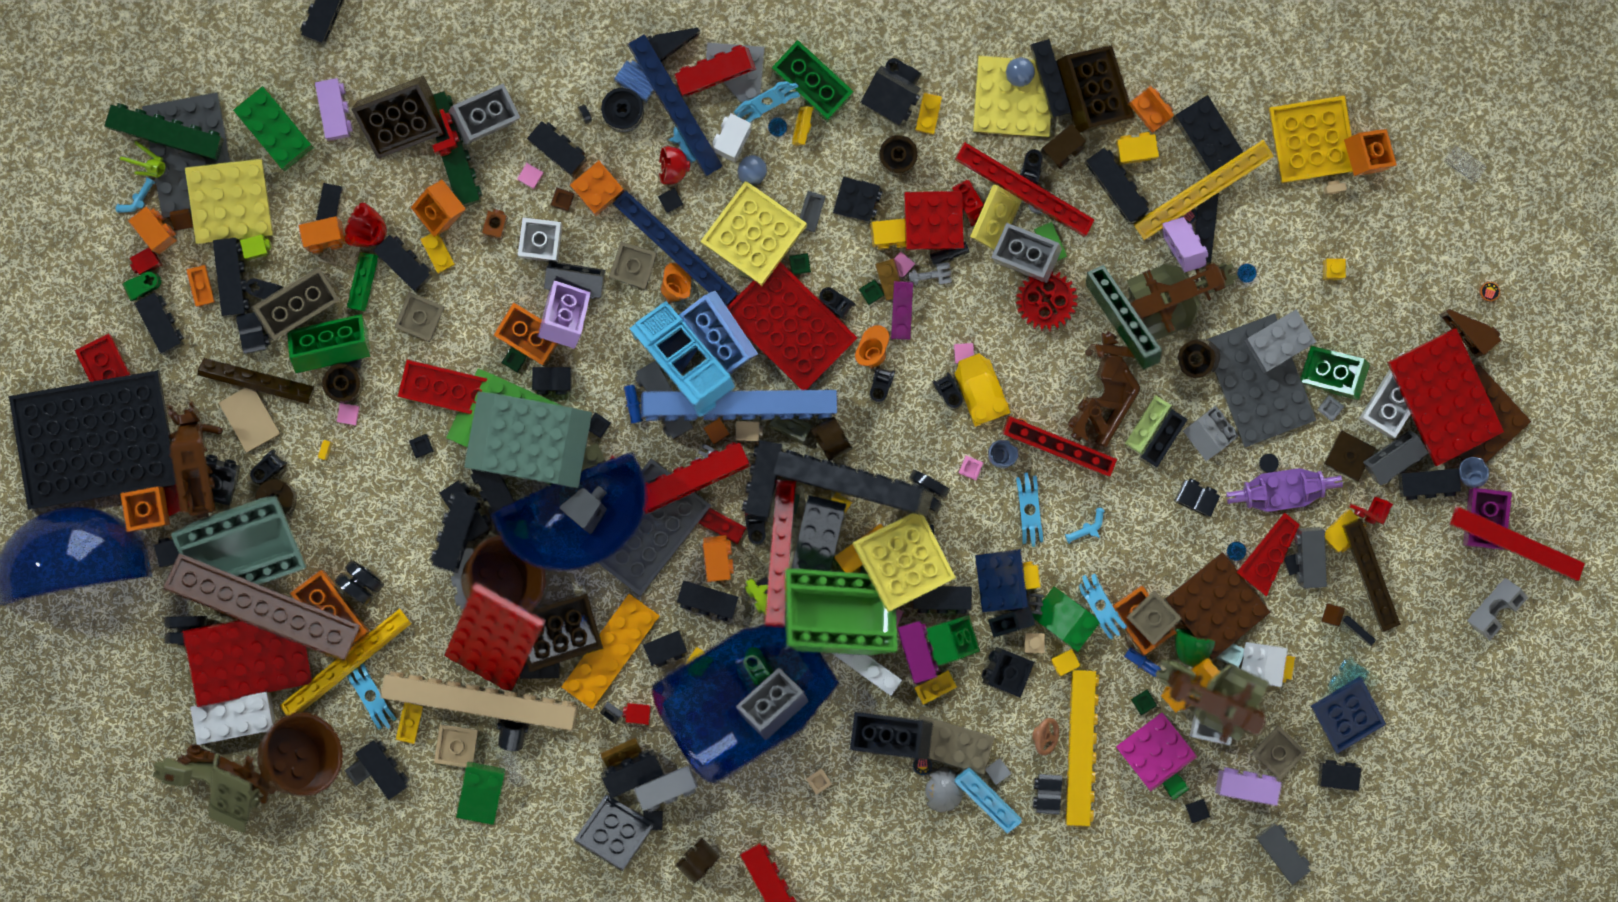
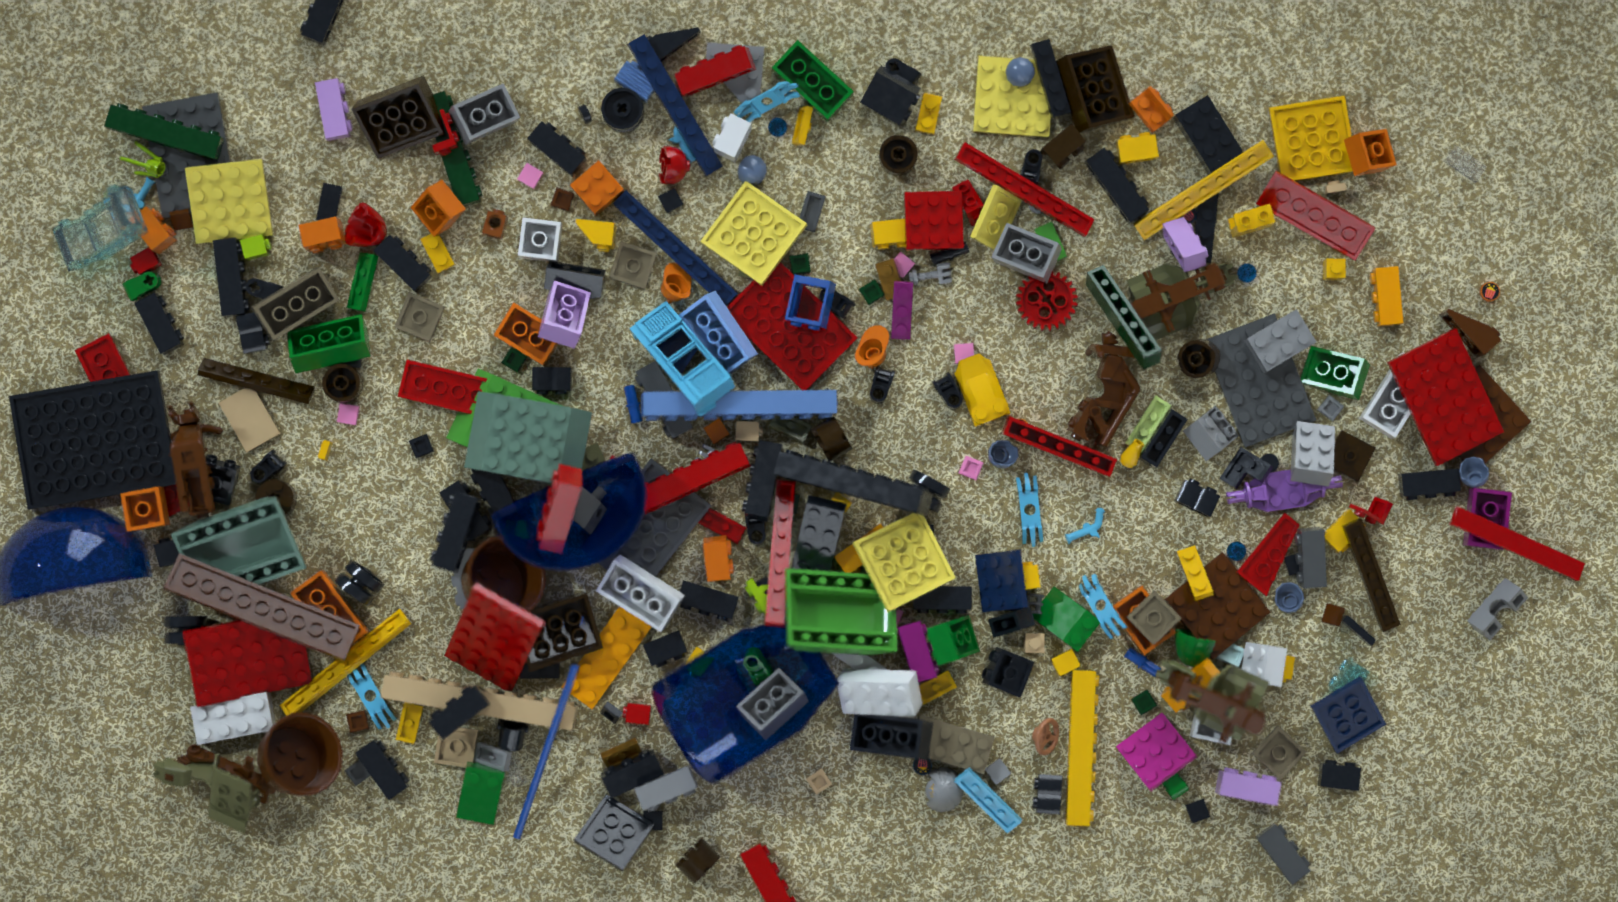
(101, 230): none -> windscreen
(200, 286): orange plate -> none
(273, 128): green brick -> none
(357, 721): none -> reddish brown tile
(458, 711): none -> black brick
(492, 756): none -> light grey plate
(546, 750): none -> blue piece
(559, 508): none -> red brick
(598, 425): black tile -> none
(599, 233): none -> yellow slope
(640, 593): none -> white brick
(795, 296): none -> blue window
(857, 200): black plate -> none
(879, 692): none -> white brick
(1131, 455): none -> yellow cone
(1195, 573): none -> yellow plate
(1244, 464): none -> black plate
(1251, 220): none -> yellow panel
(1294, 600): none -> sand blue hair
(1312, 453): none -> light grey brick
(1316, 215): none -> red plate
(1386, 296): none -> light orange brick
(1395, 457): dark grey brick -> none

